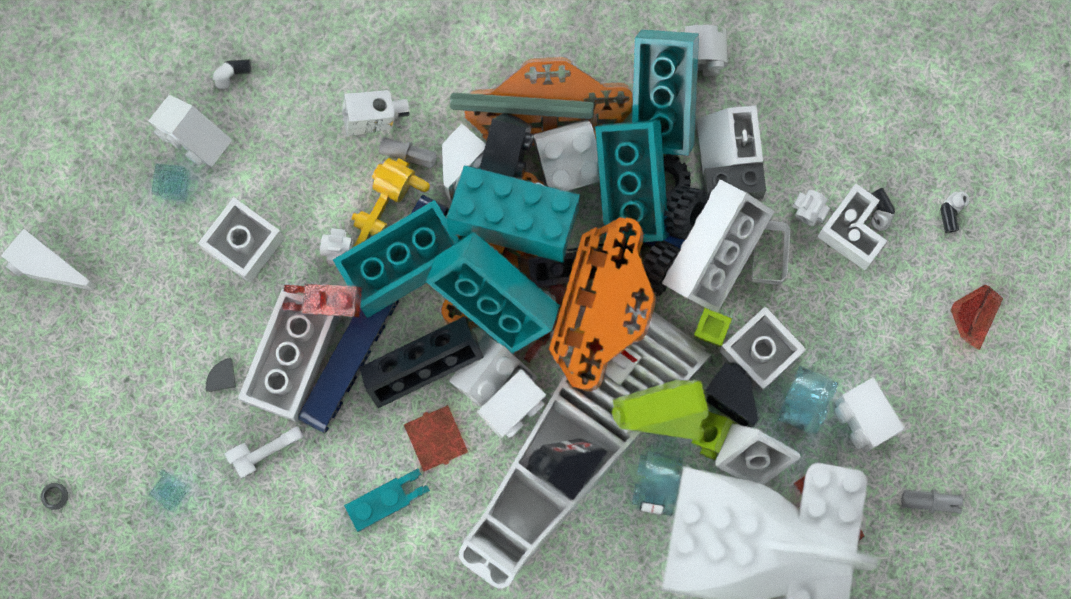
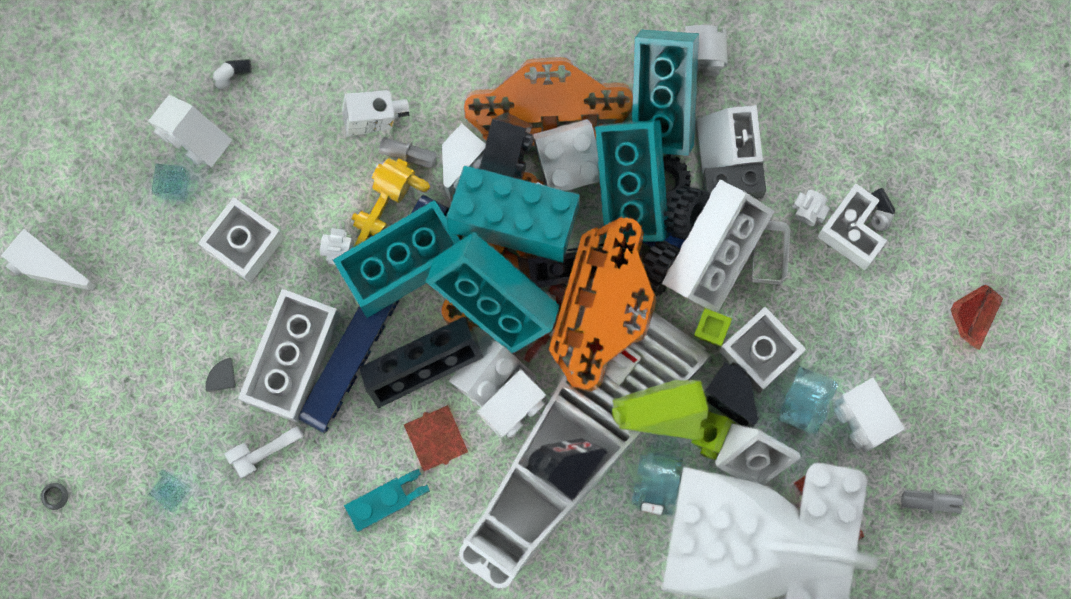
(325, 300): clear red hinge -> none
(521, 105): sand green axle -> none
(951, 208): arm -> none

